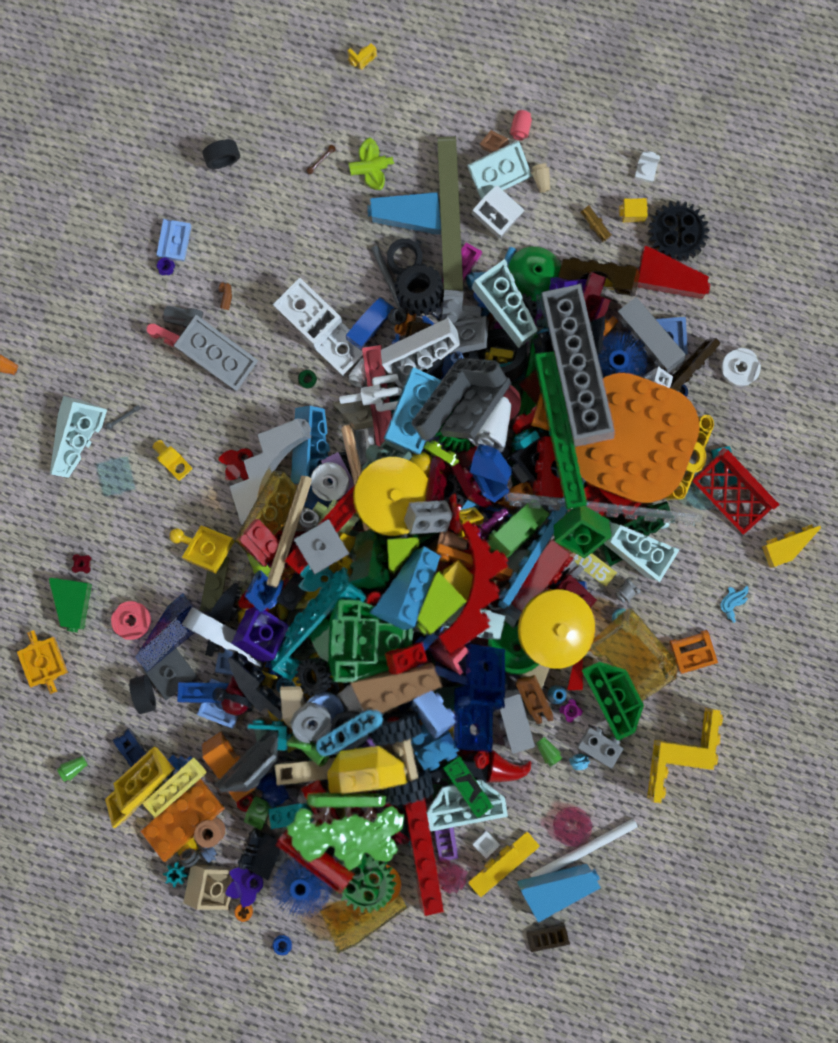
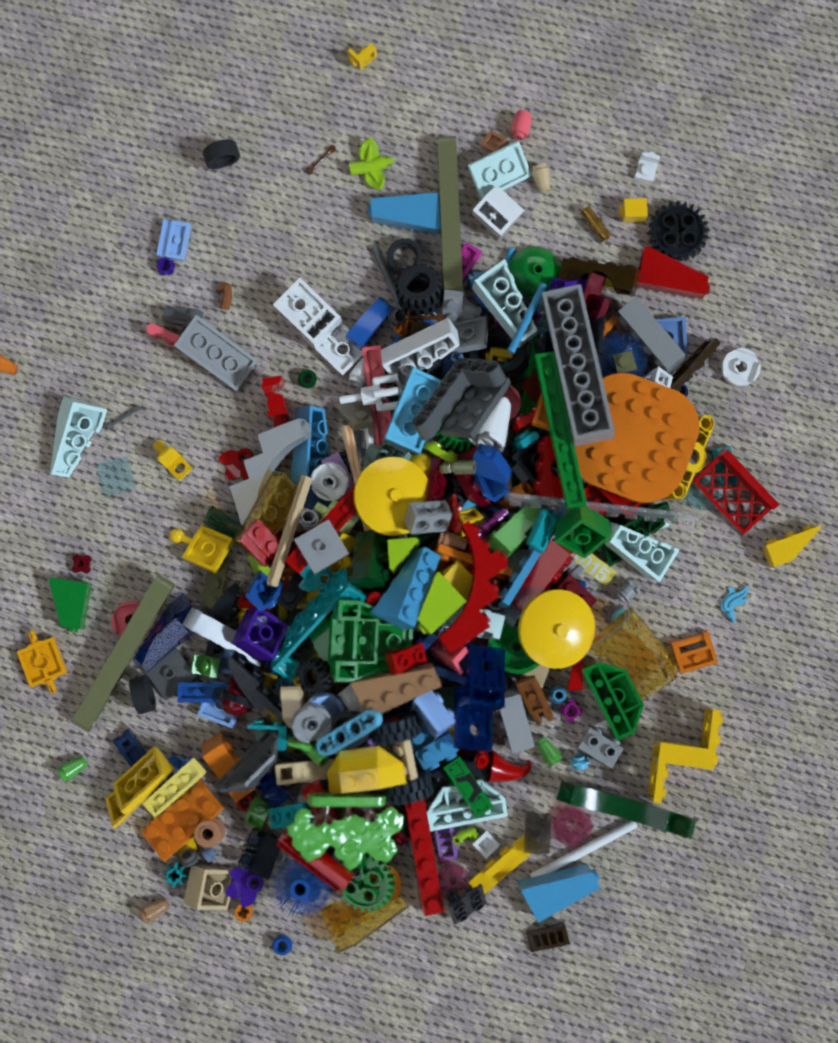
(123, 652): none -> olive beam
(153, 910): none -> medium nougat cone
(205, 665): none -> bright green bracket
(222, 522): none -> clear green plate
(276, 402): none -> red hips
(408, 317): none -> reddish brown hinge
(459, 467): none -> olive bar
(463, 834): none -> lime arm
(463, 906): none -> black hinge
(527, 318): none -> dark azure bar
(537, 833): none -> clear smoke panel
(542, 531): none -> teal plate
(624, 362): none -> olive plate
(626, 808): none -> dark green arch

